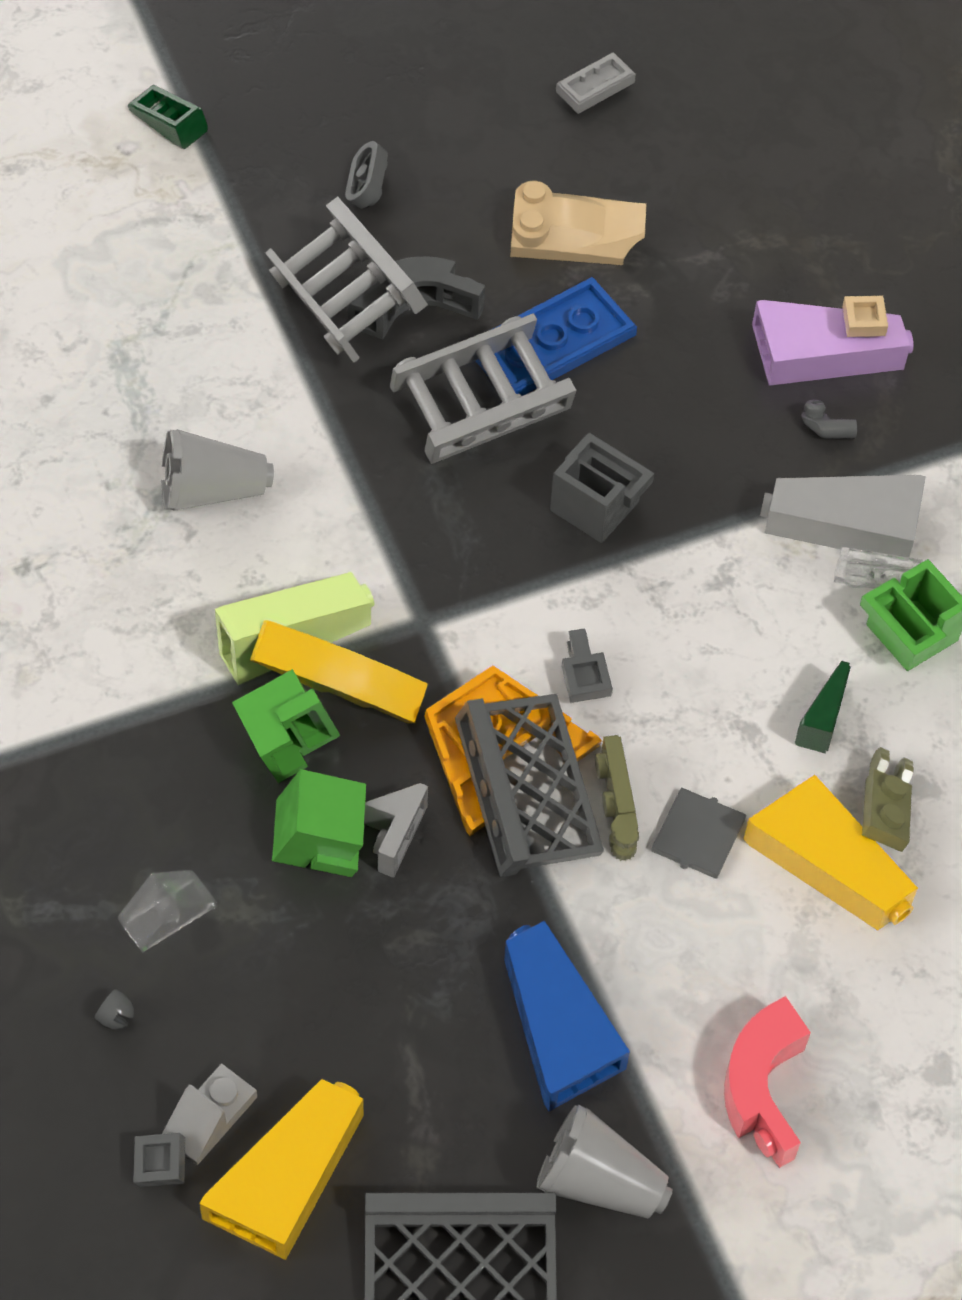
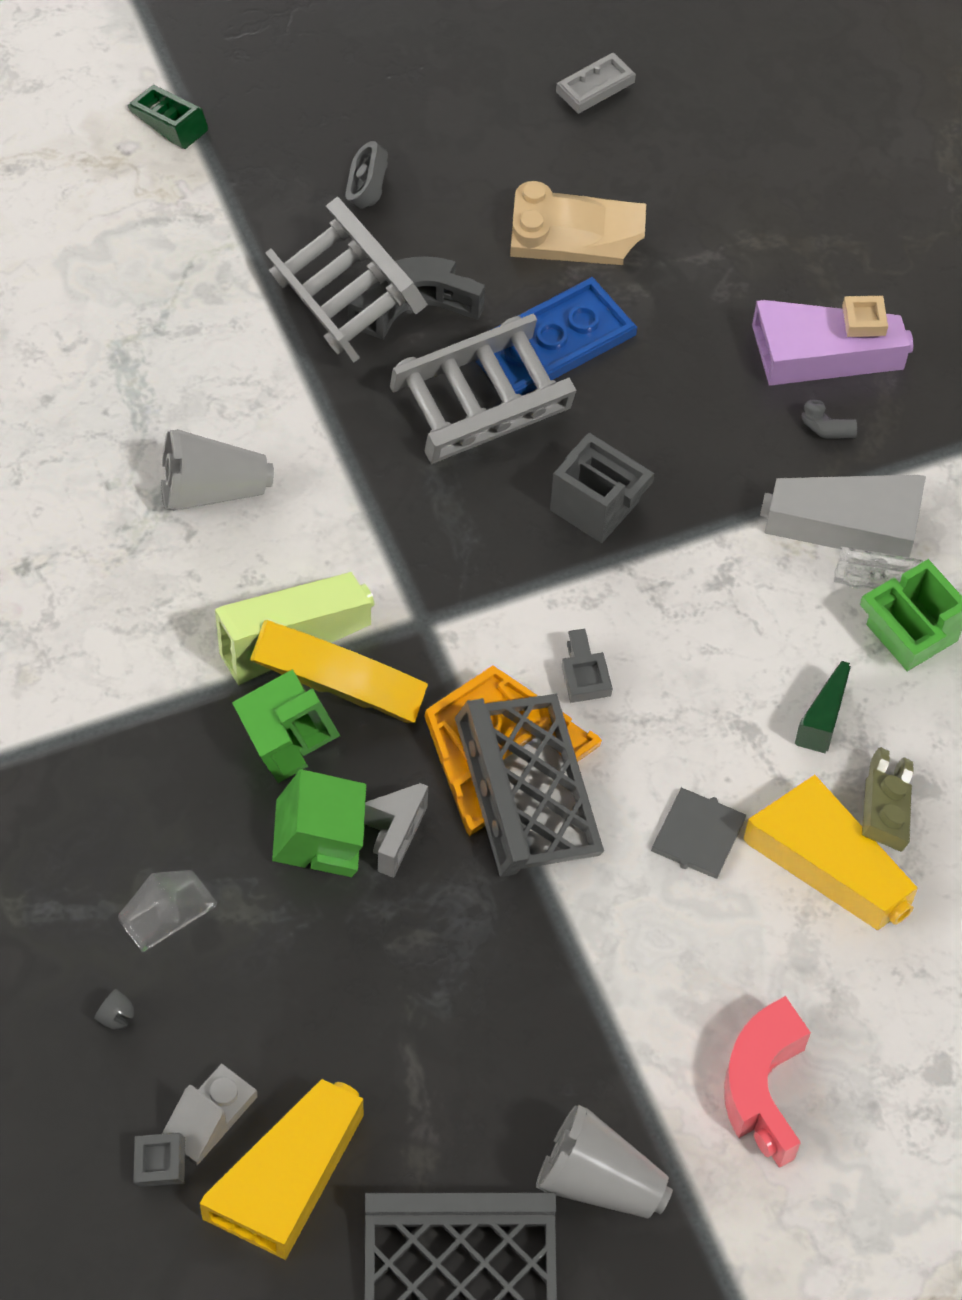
(561, 1019): blue slope -> none
(618, 798): olive hinge -> none

